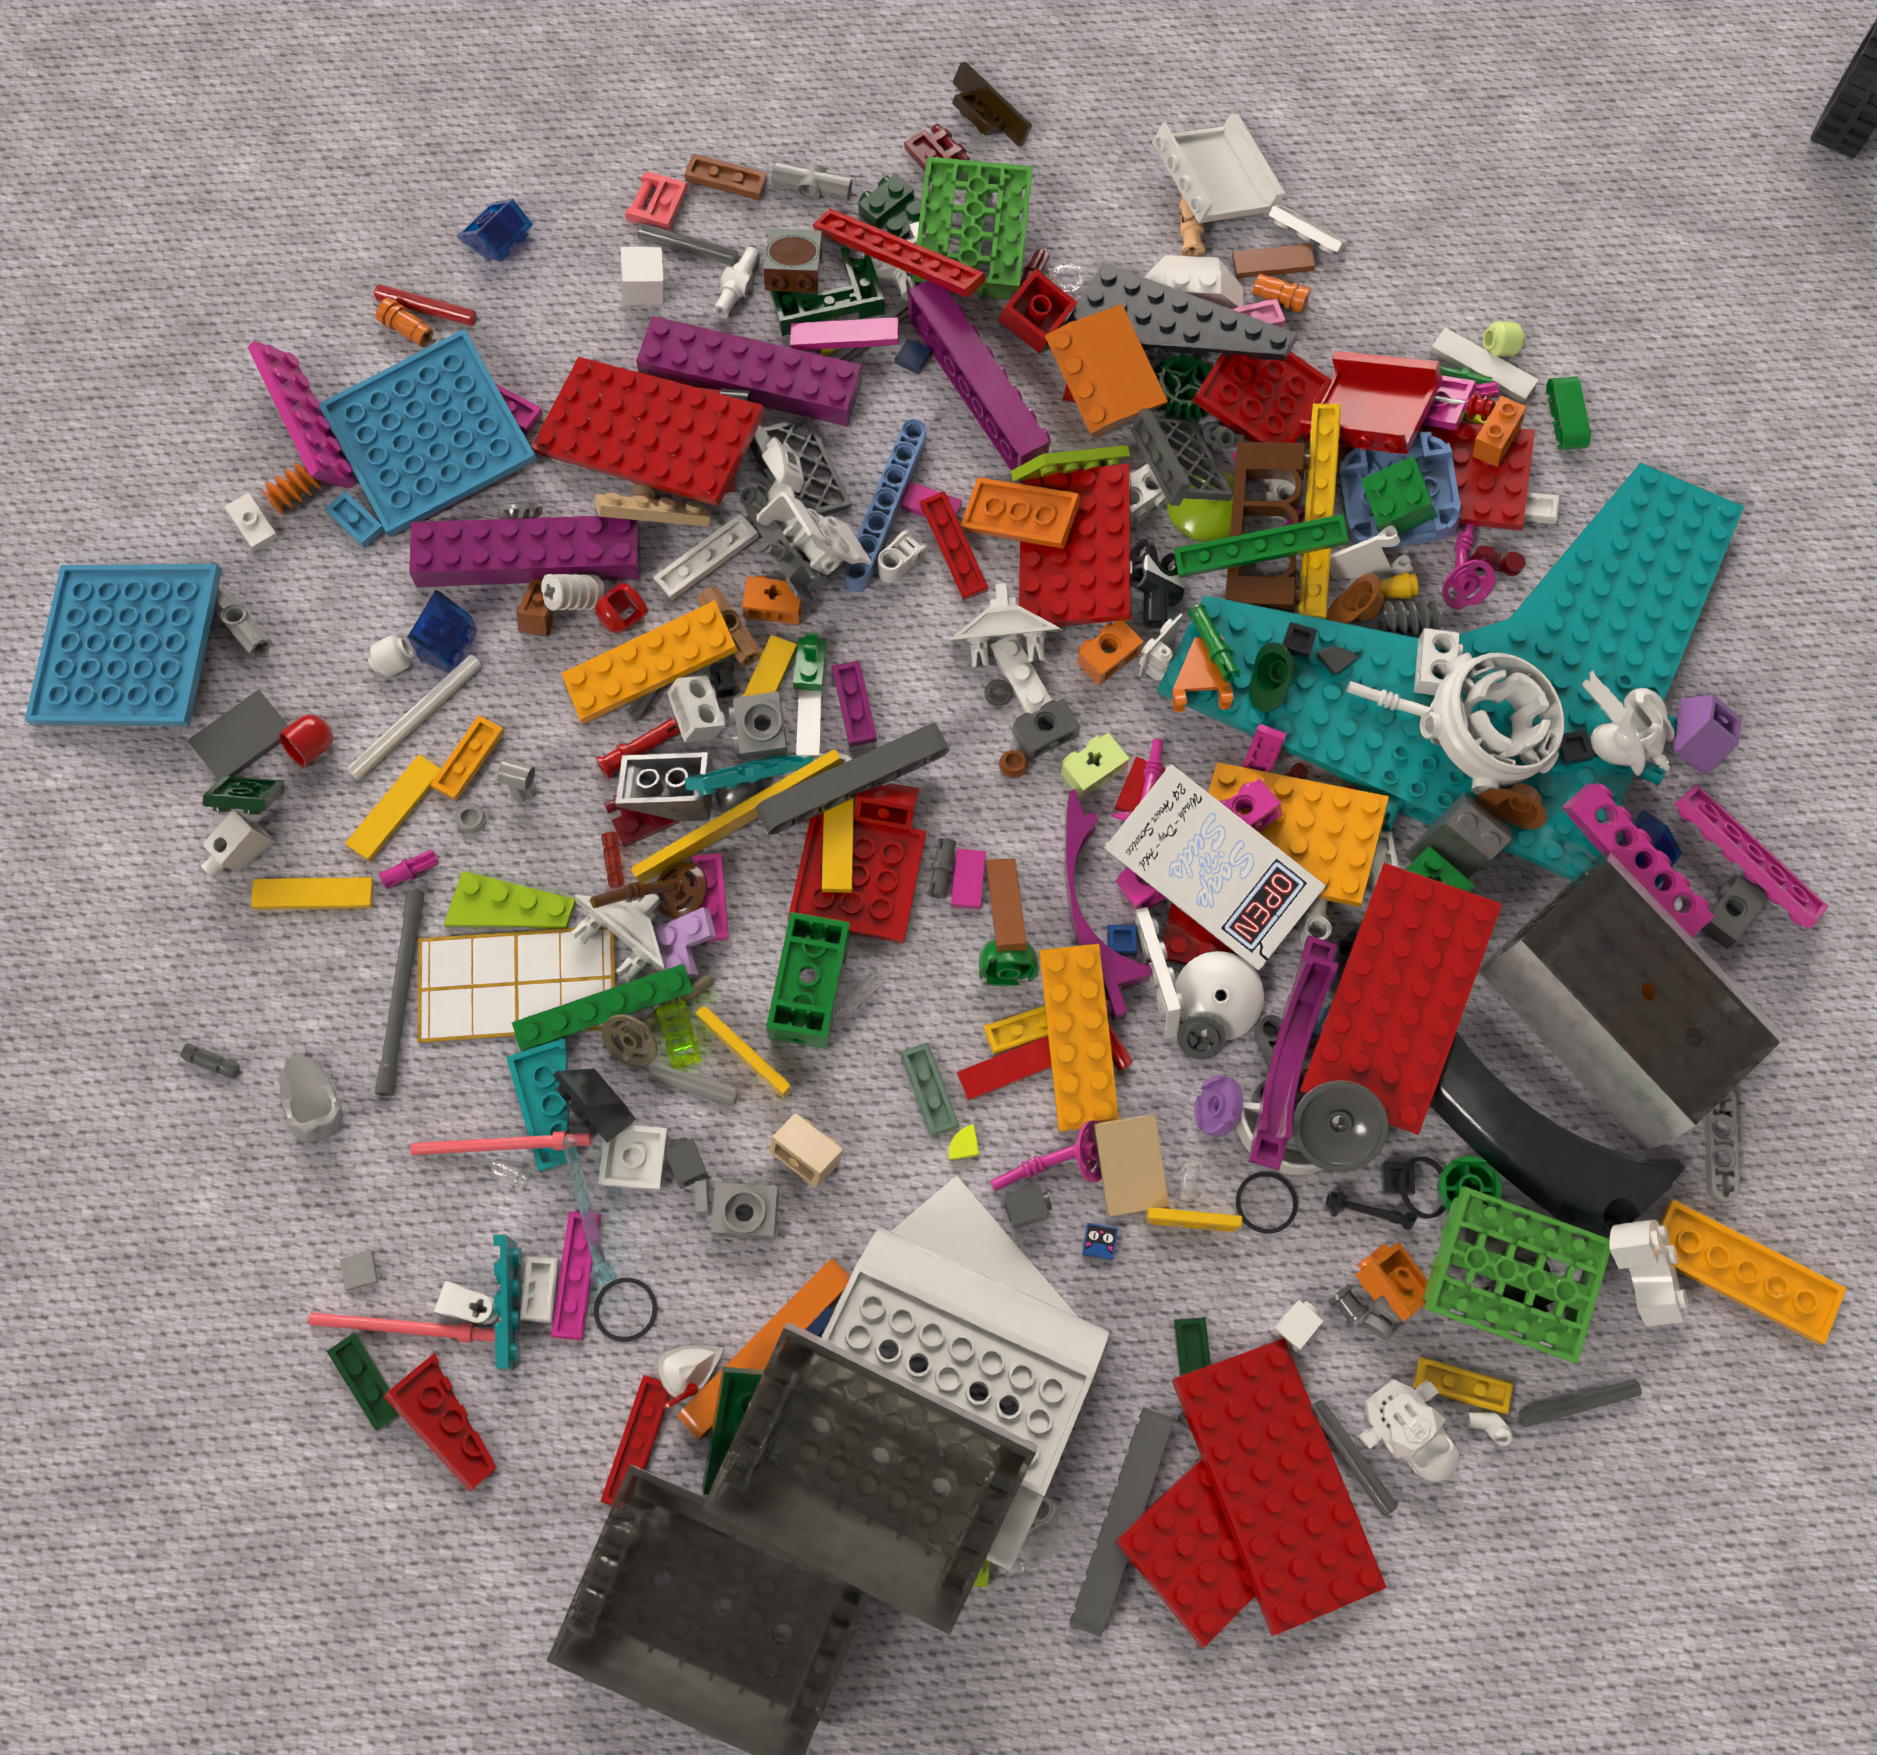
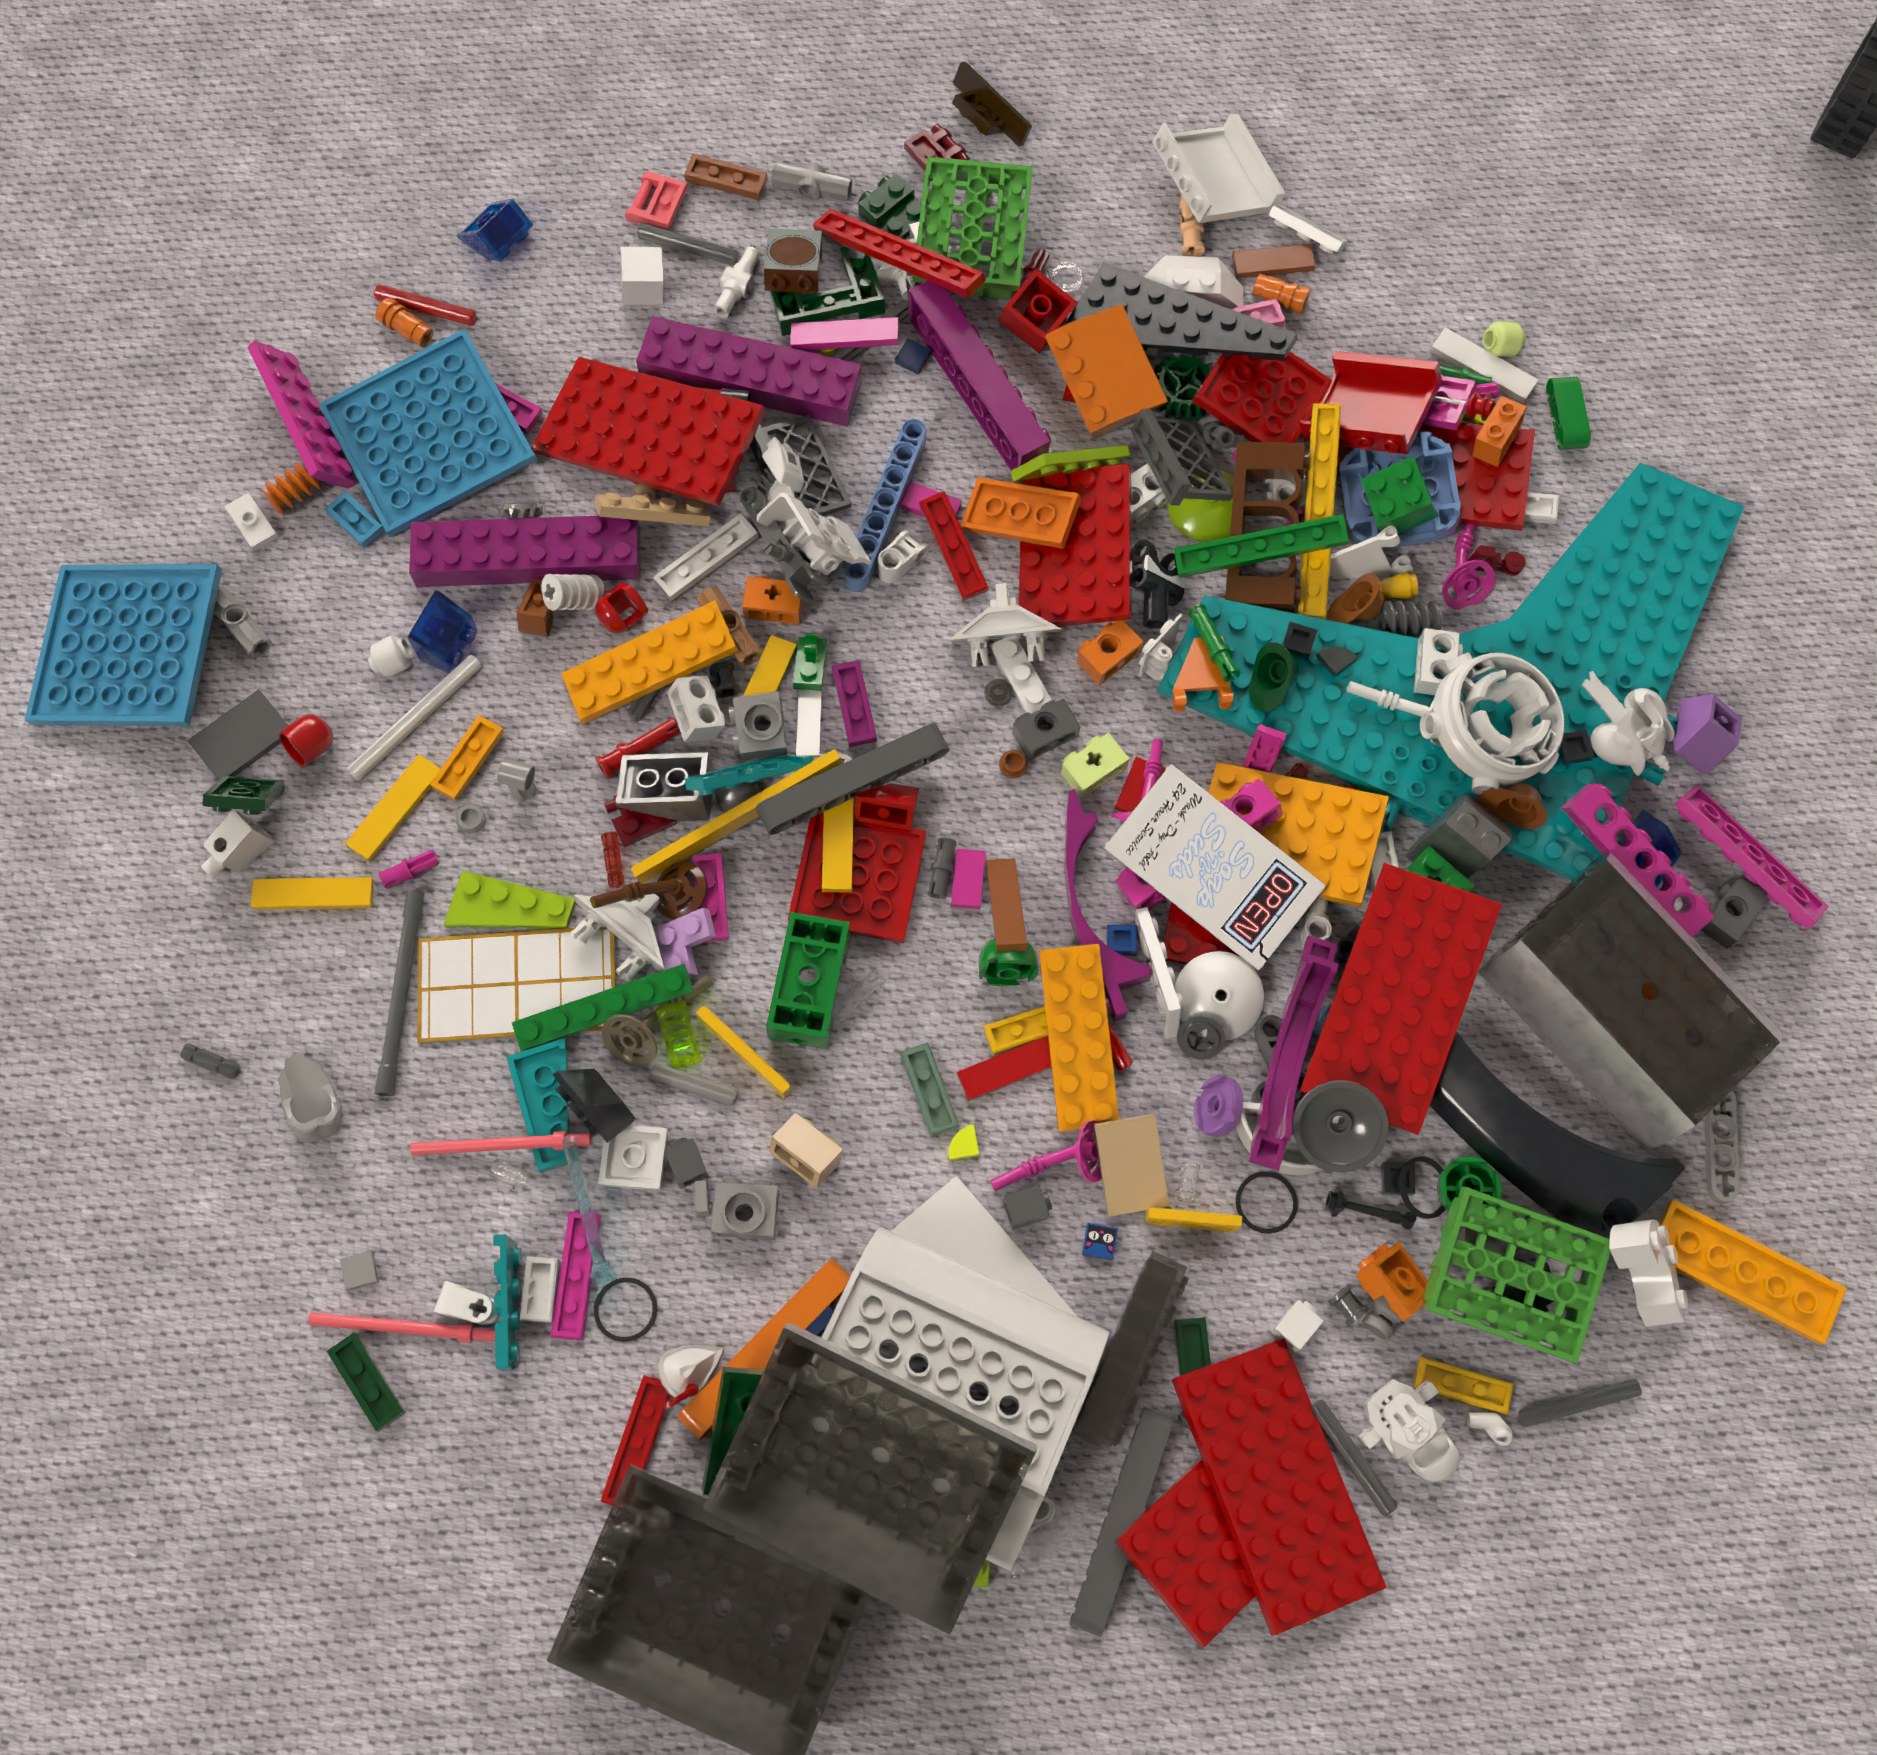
(441, 1422): red wing -> none
(1129, 1350): none -> clear smoke brick

